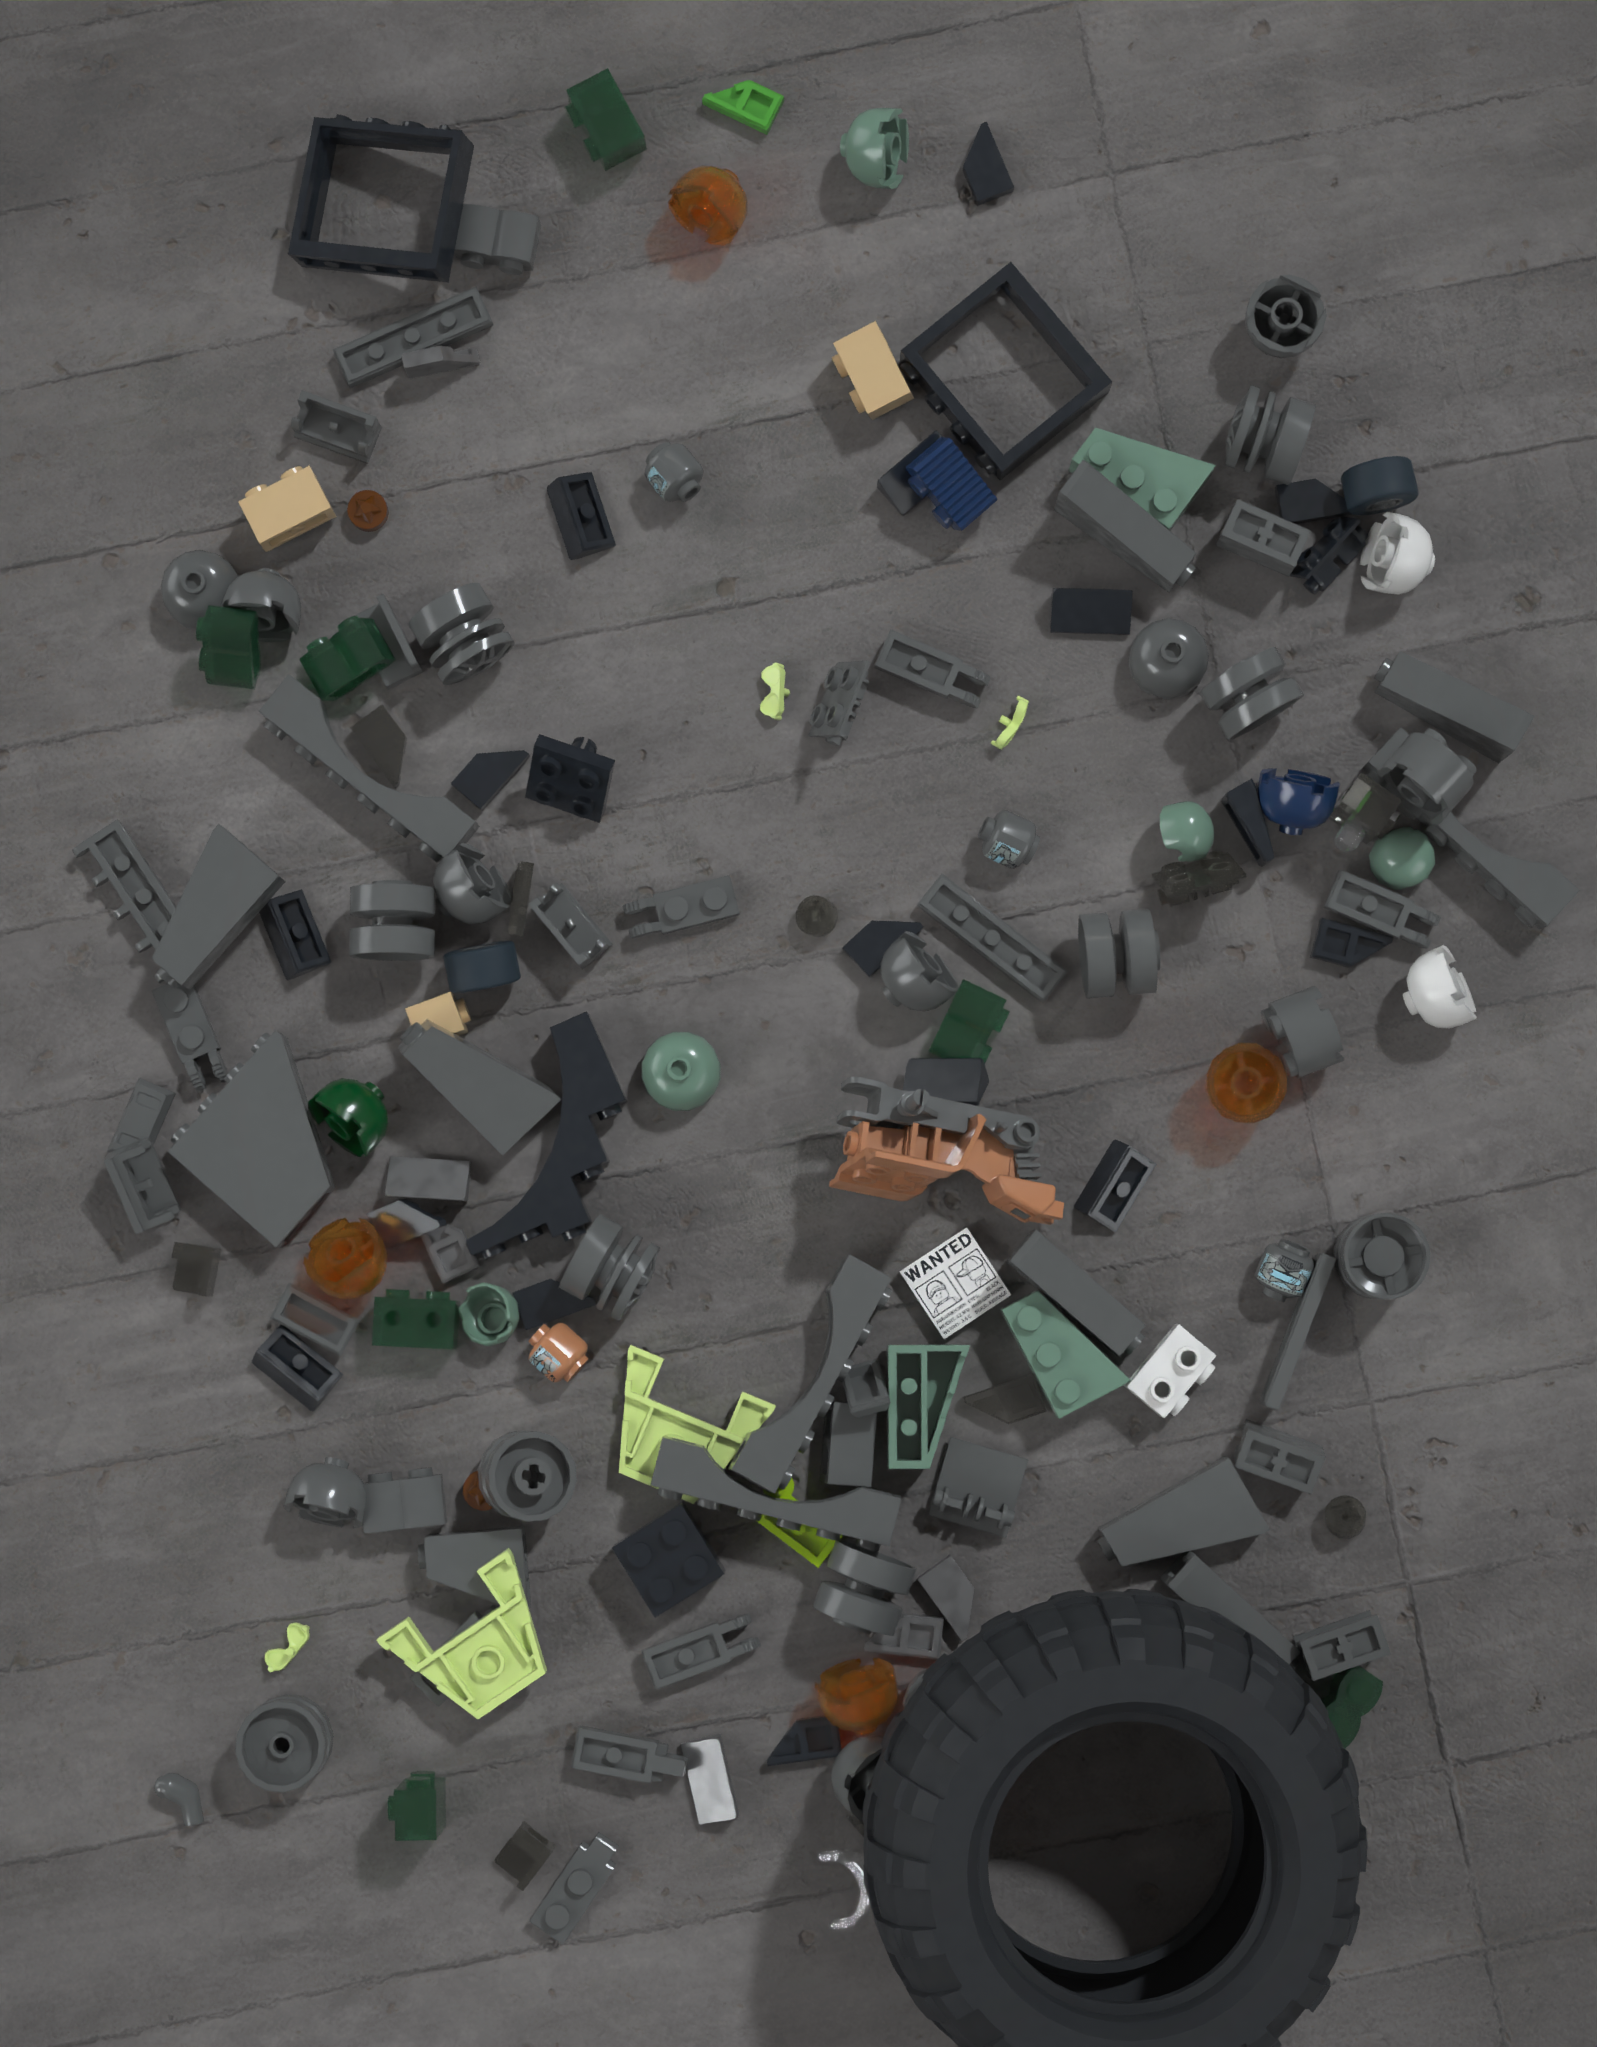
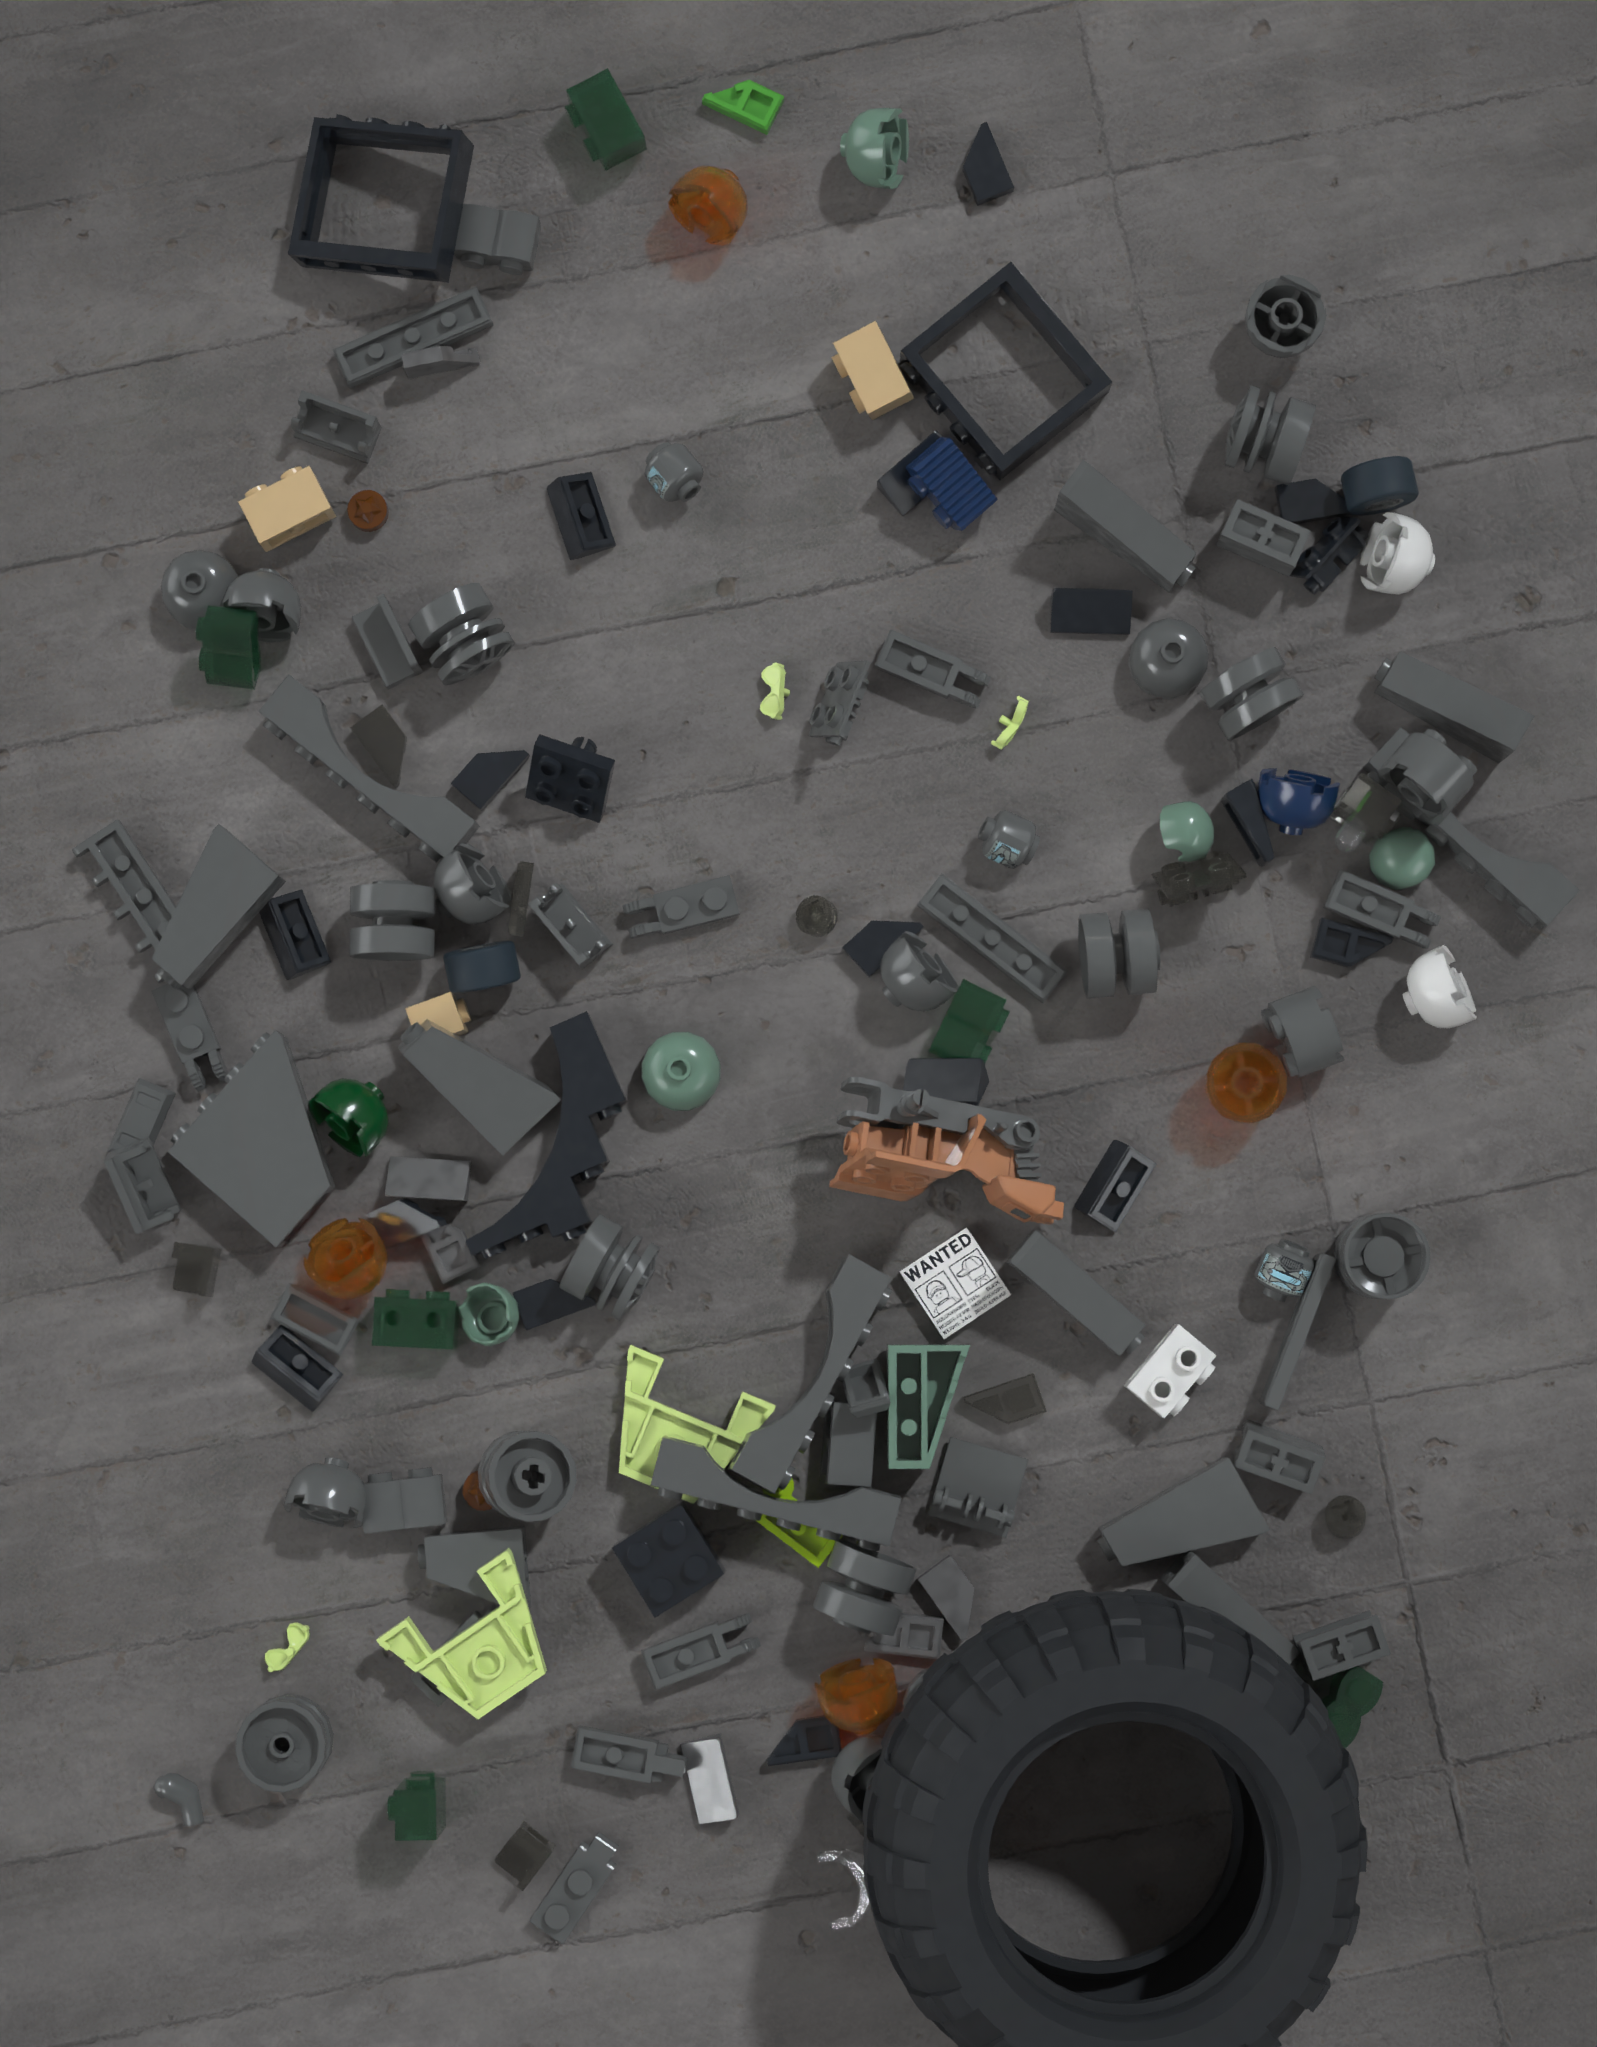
(346, 658): clear green brick -> none
(558, 1352): nougat head -> none
(1059, 1355): sand green wedge -> none
(1151, 476): sand green wedge -> none

